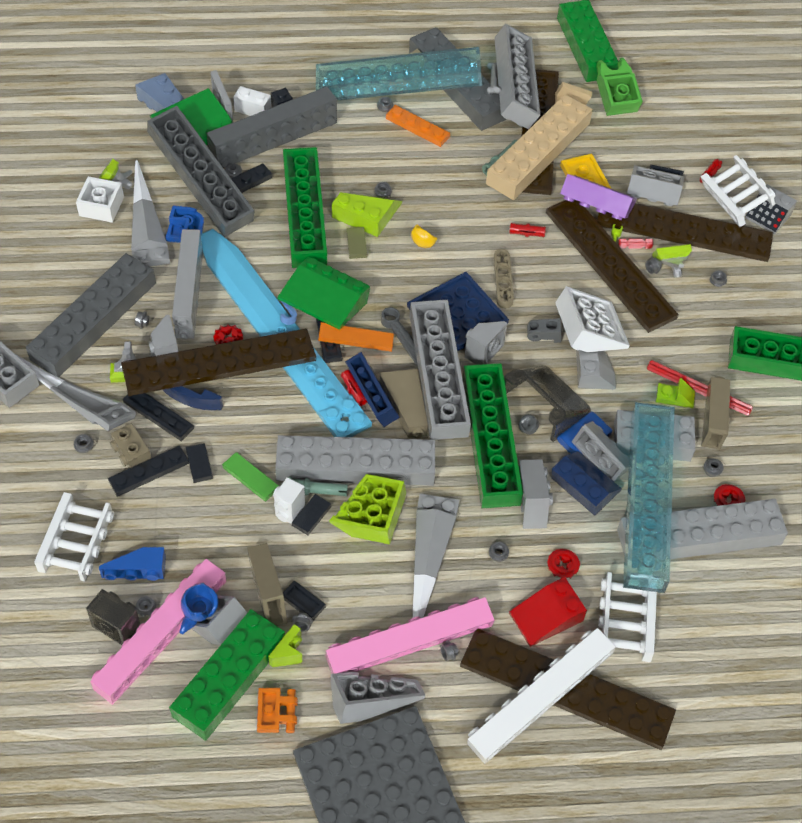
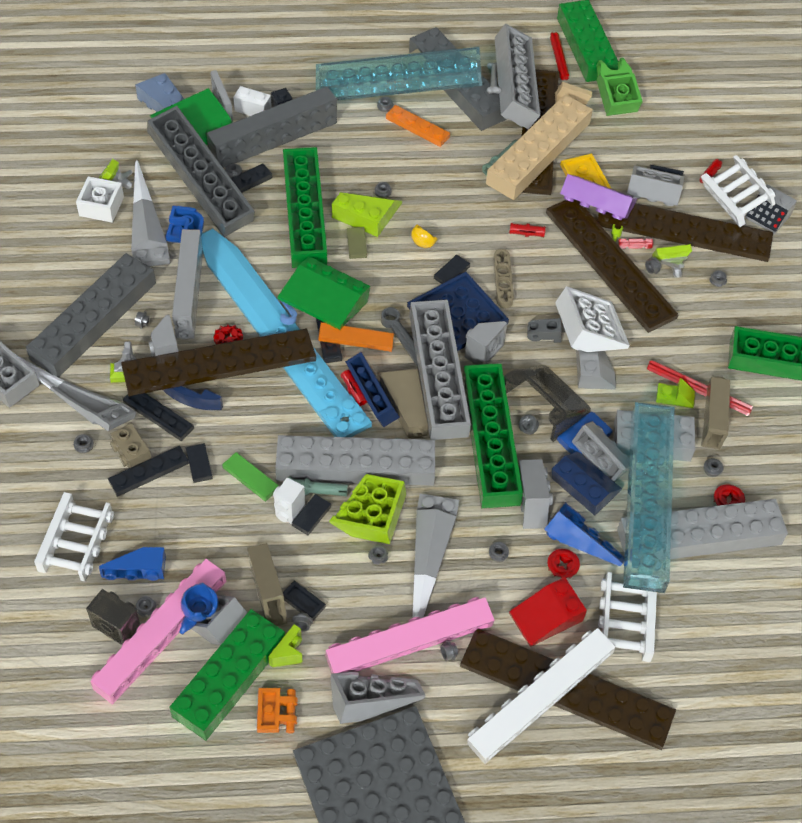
(381, 550): none -> flat silver plate
(452, 269): none -> black tile
(559, 56): none -> red axle
(570, 530): none -> wedge

